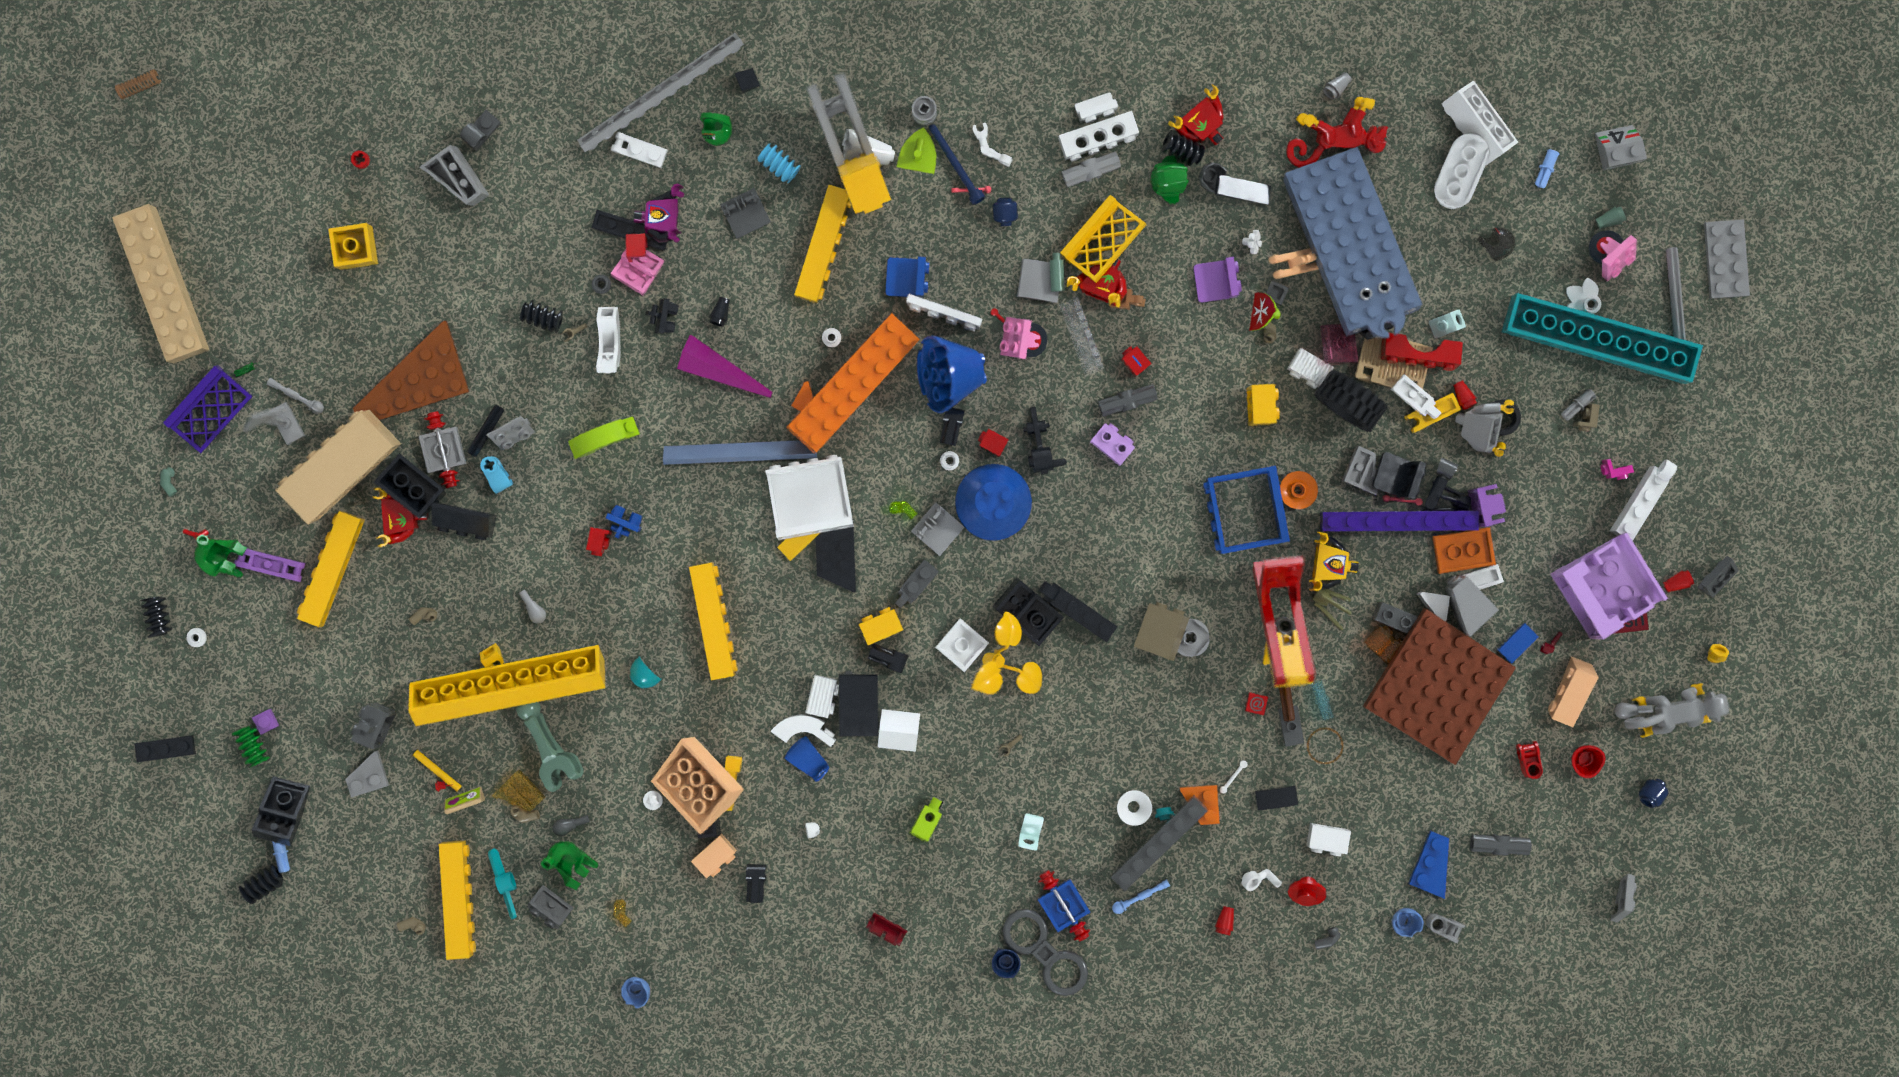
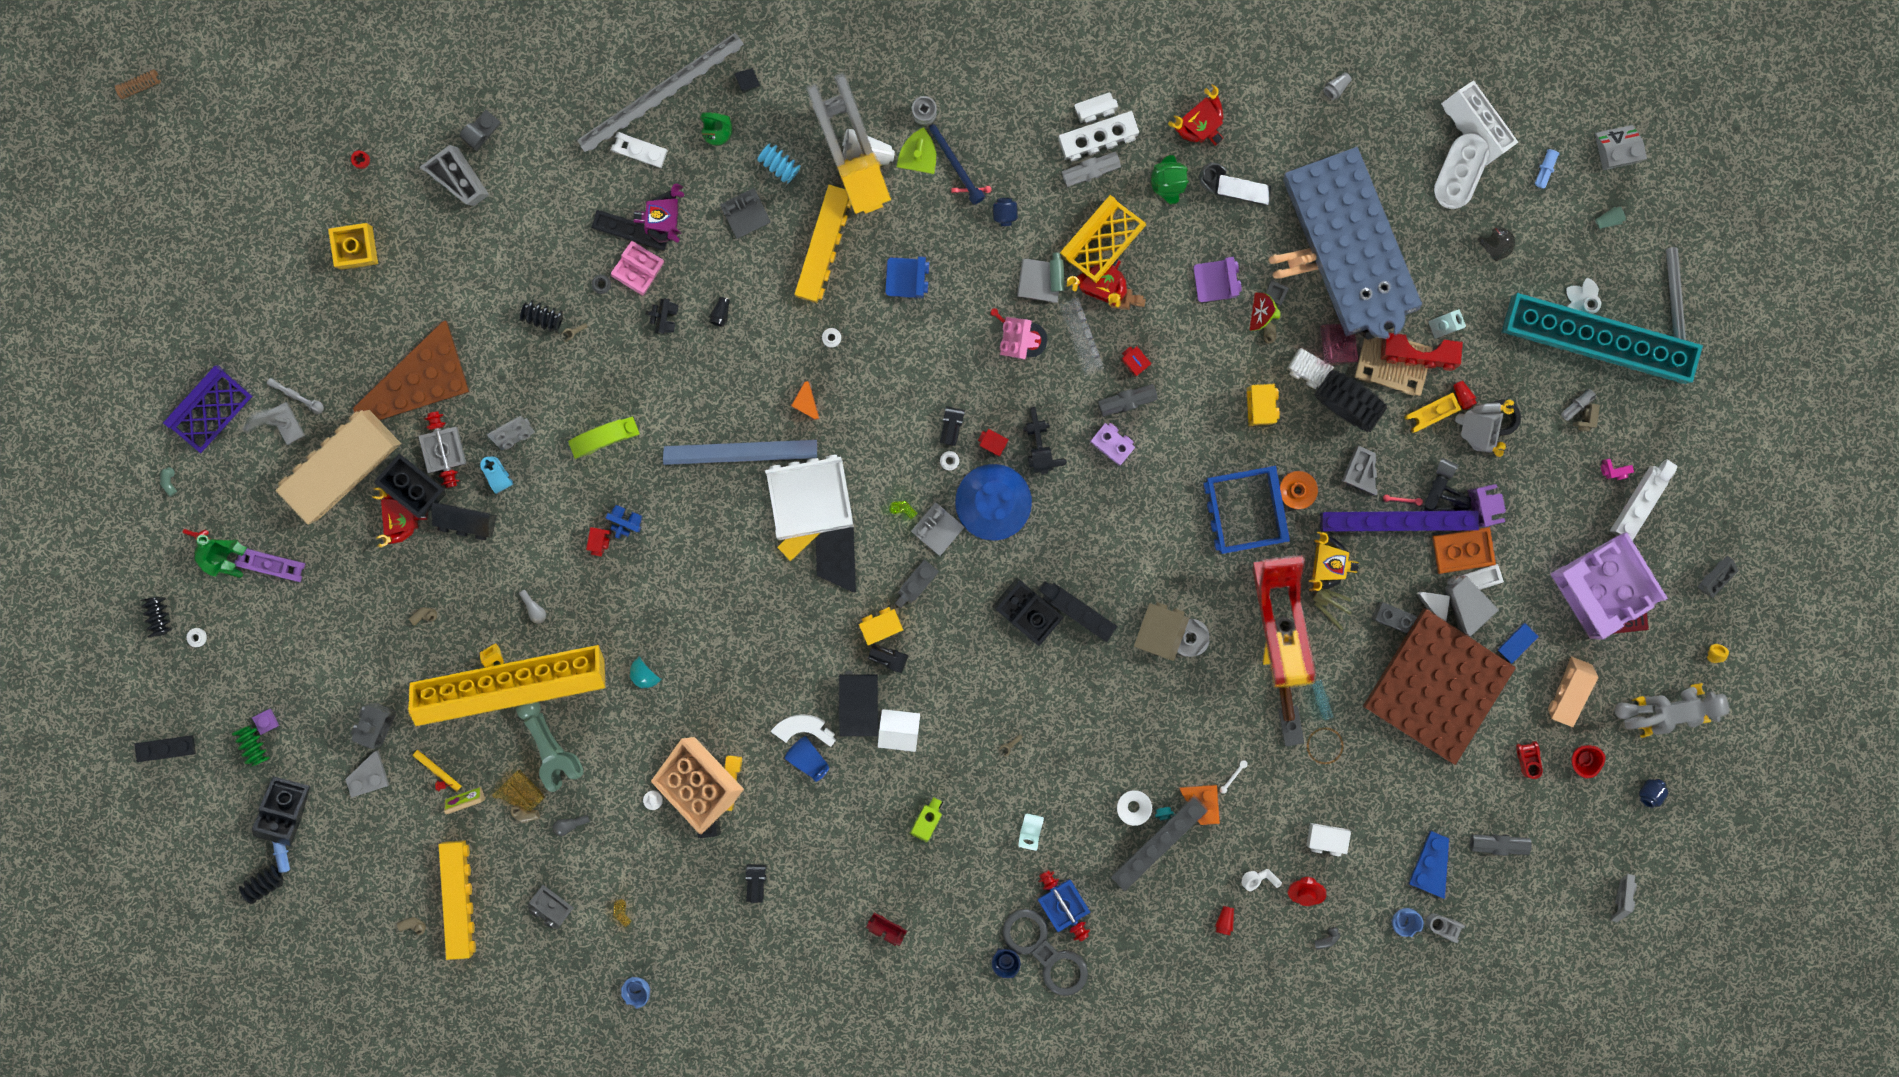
(160, 283): tan brick -> none
(243, 370): green piece -> none
(330, 568): yellow brick -> none
(486, 428): black axle -> none
(504, 881): teal piece -> none
(563, 857): green piece -> none
(609, 339): white arch -> none
(636, 246): red panel -> none
(706, 363): magenta wedge -> none
(712, 621): yellow brick -> none
(714, 856): light nougat brick -> none
(812, 829): white hinge -> none
(822, 696): white brick -> none
(852, 383): orange brick -> none
(936, 310): white plate -> none
(948, 372): blue cone -> none
(962, 645): white plate -> none
(982, 137): white piece -> none
(988, 677): yellow plant -> none
(1119, 907): light blue piece -> none
(1183, 147): black piece -> none
(1253, 242): white plant -> none
(1256, 703): red tile -> none
(1277, 797): black slope -> none
(1346, 135): red animal -> none
(1383, 643): clear orange brick -> none
(1399, 476): black bracket -> none
(1415, 397): white hinge -> none
(1547, 648): dark red hand -> none
(1612, 252): bright pink plate -> none
(1679, 581): red cone -> none
(1726, 259): light grey plate -> none

